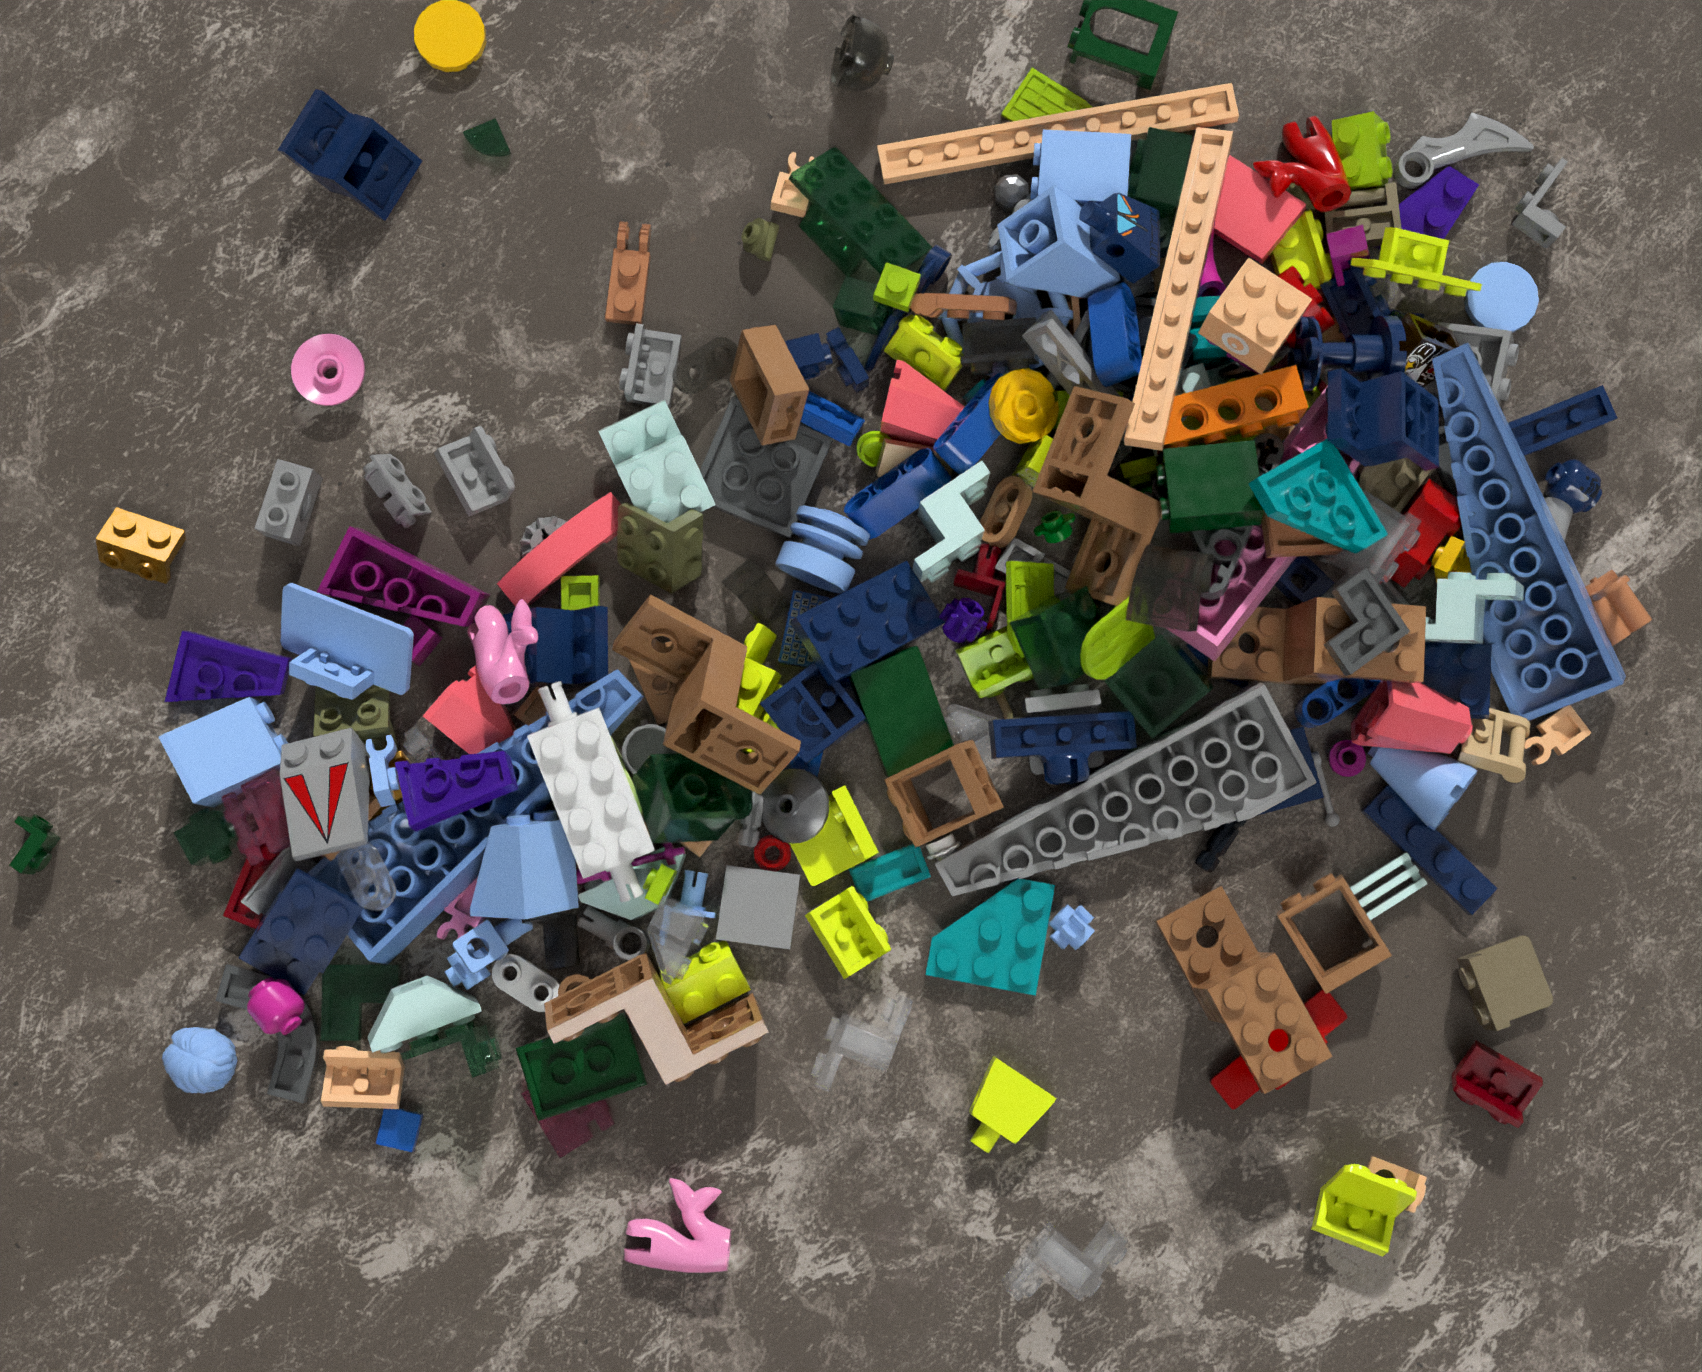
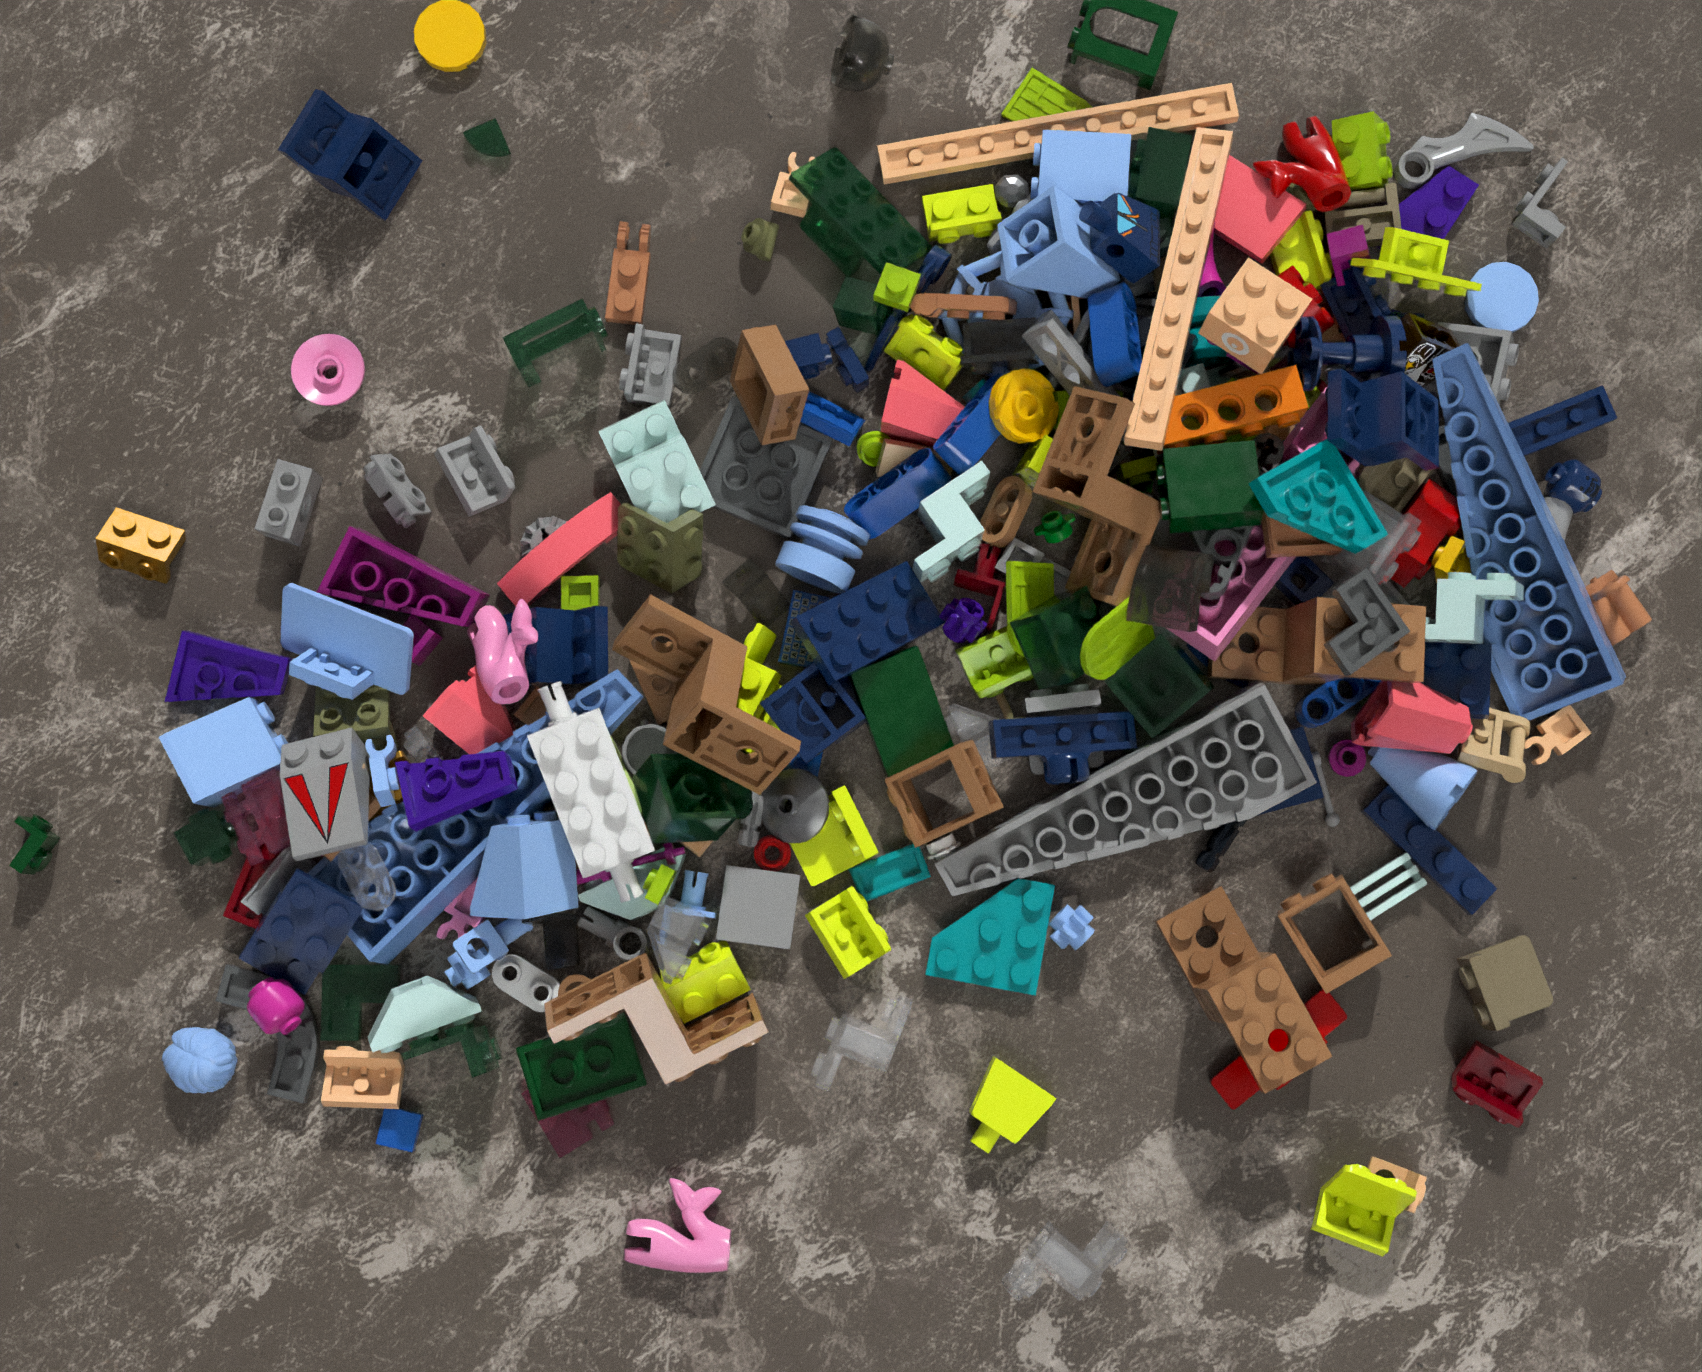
(523, 355): none -> clear green panel
(961, 213): none -> neon yellow bracket

